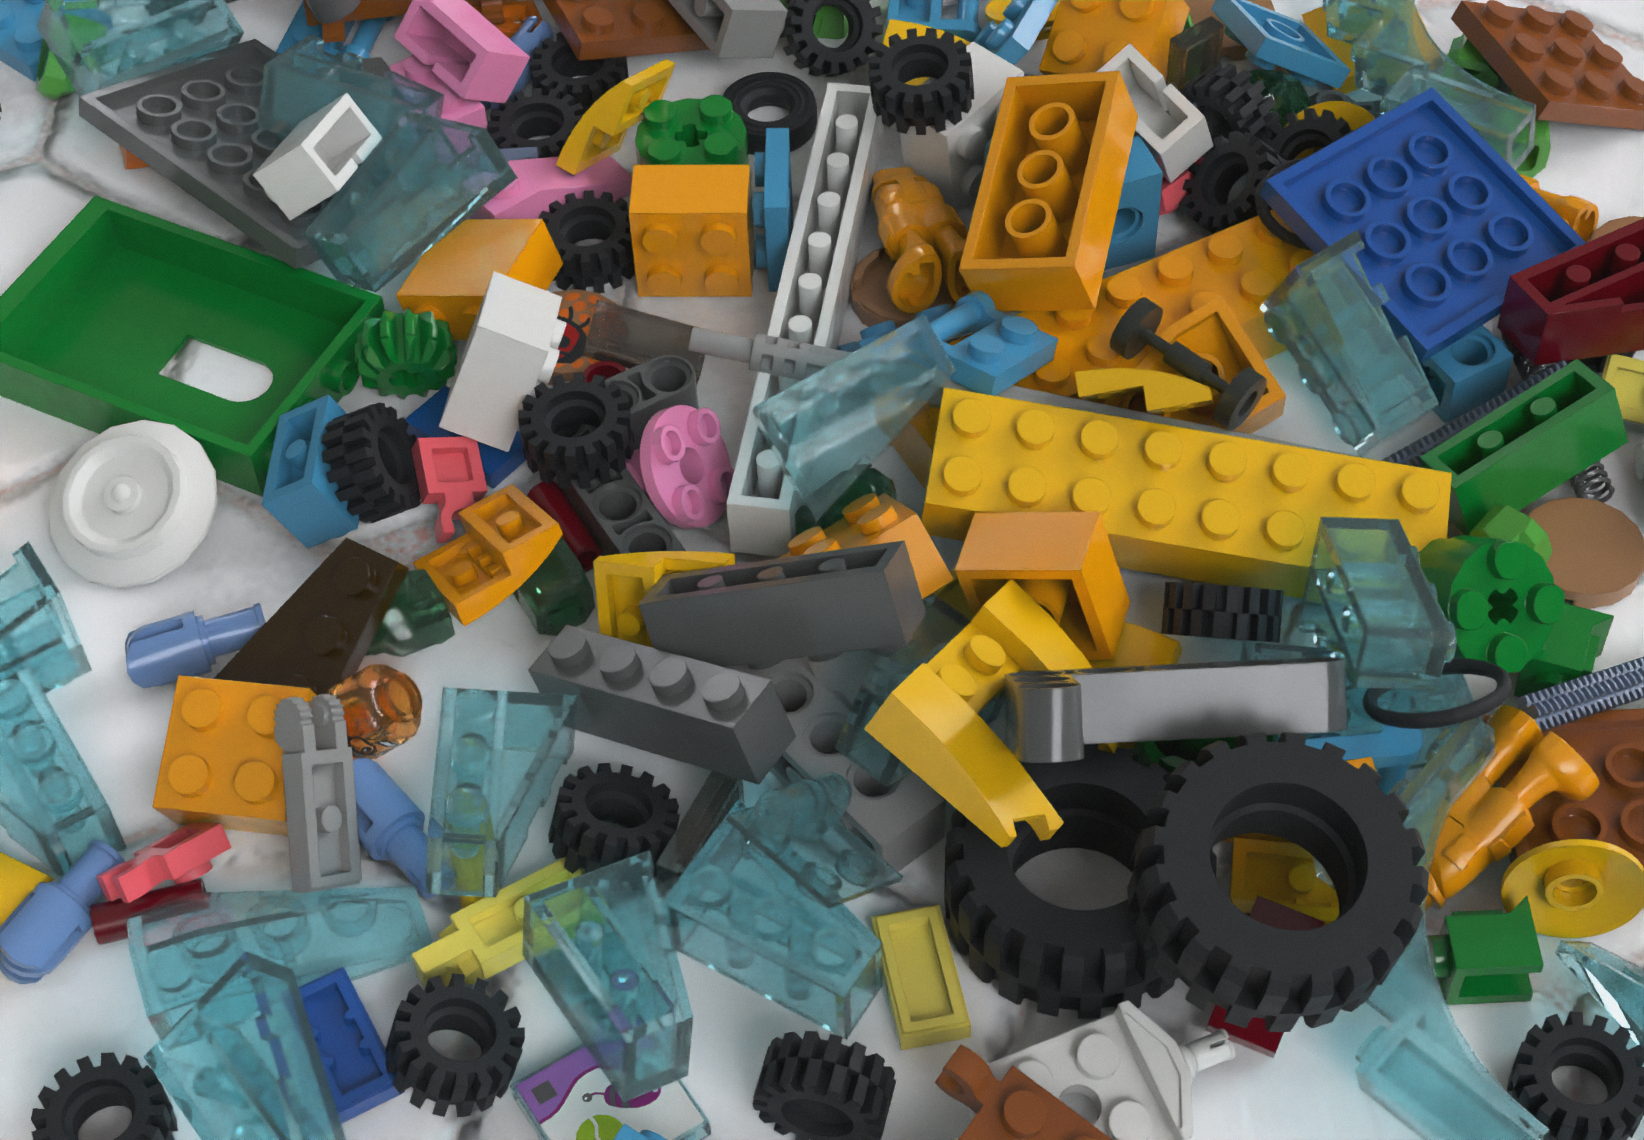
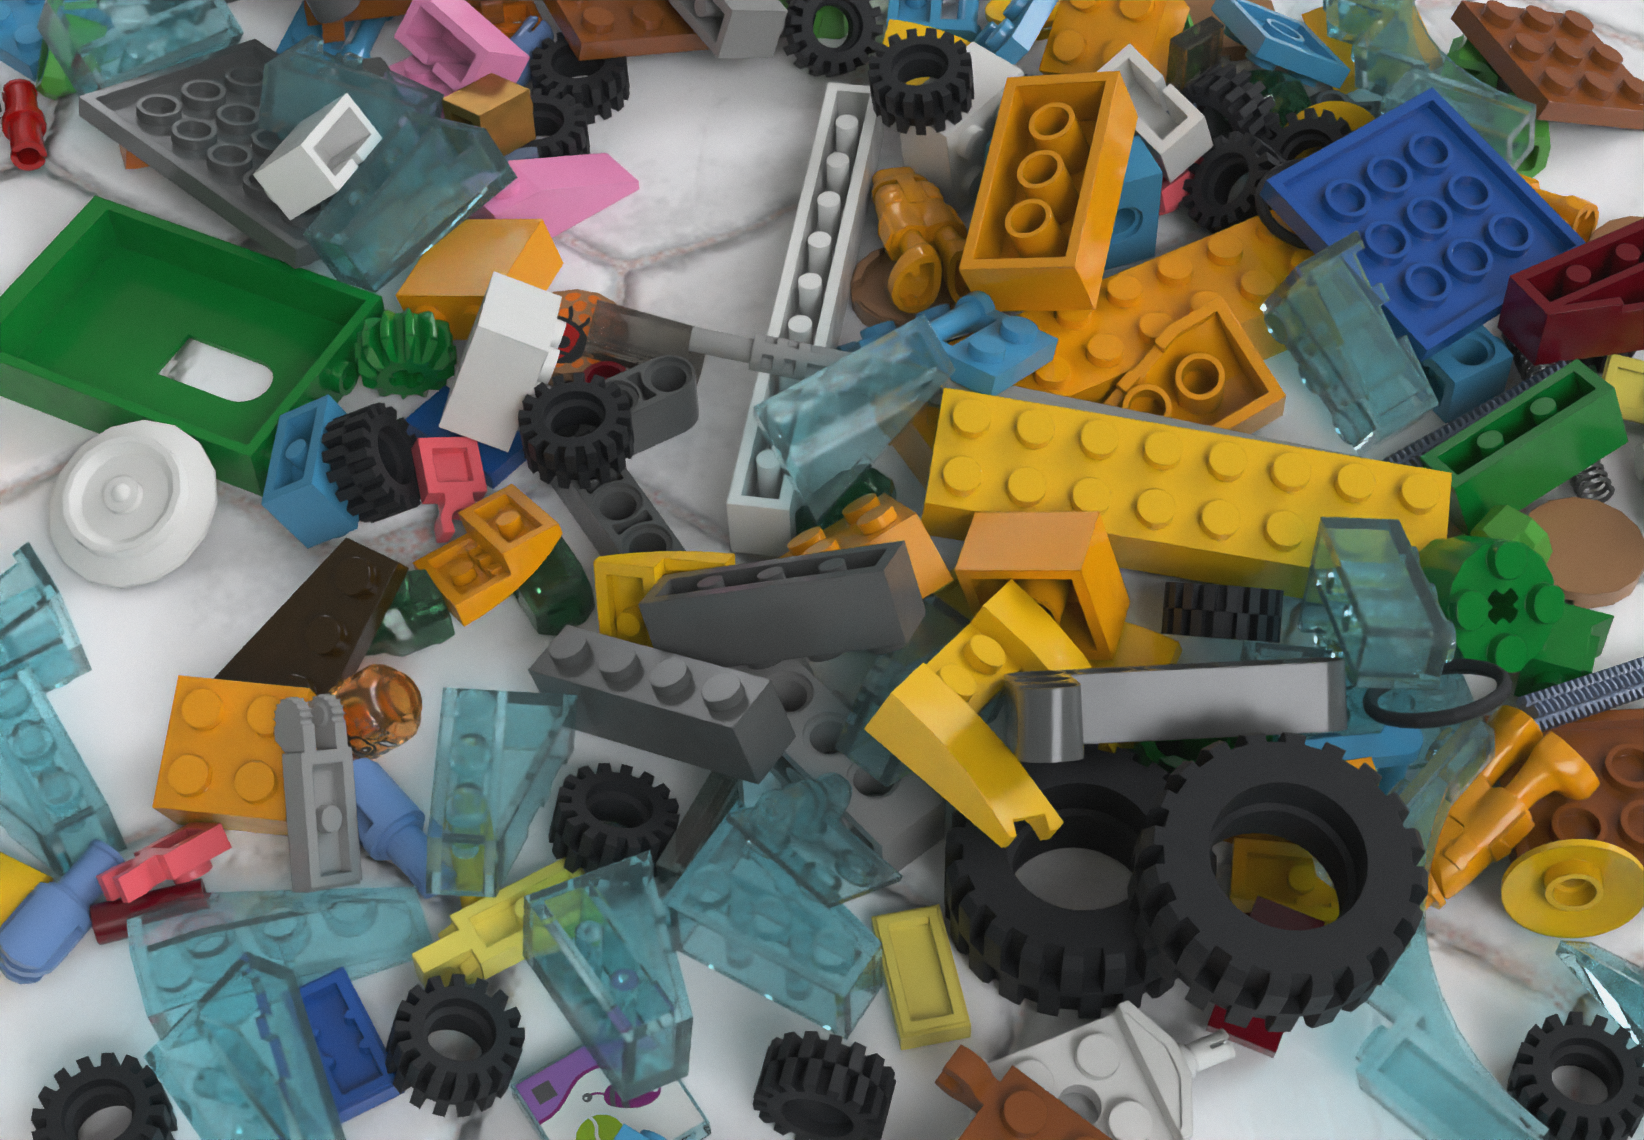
(24, 124): none -> red pin
(187, 644): medium blue arm -> none
(497, 106): none -> pearl gold brick
(555, 503): dark red axle -> none
(591, 220): black tyre -> none
(608, 119): yellow slope -> none
(684, 466): bright pink plate -> none
(692, 133): green brick -> none
(692, 230): light orange brick -> none
(774, 90): black tyre -> none
(775, 205): dark azure plate -> none
(1138, 329): pearl dark grey wheel -> none
(1162, 390): yellow slope -> none
(1486, 956): green window -> none

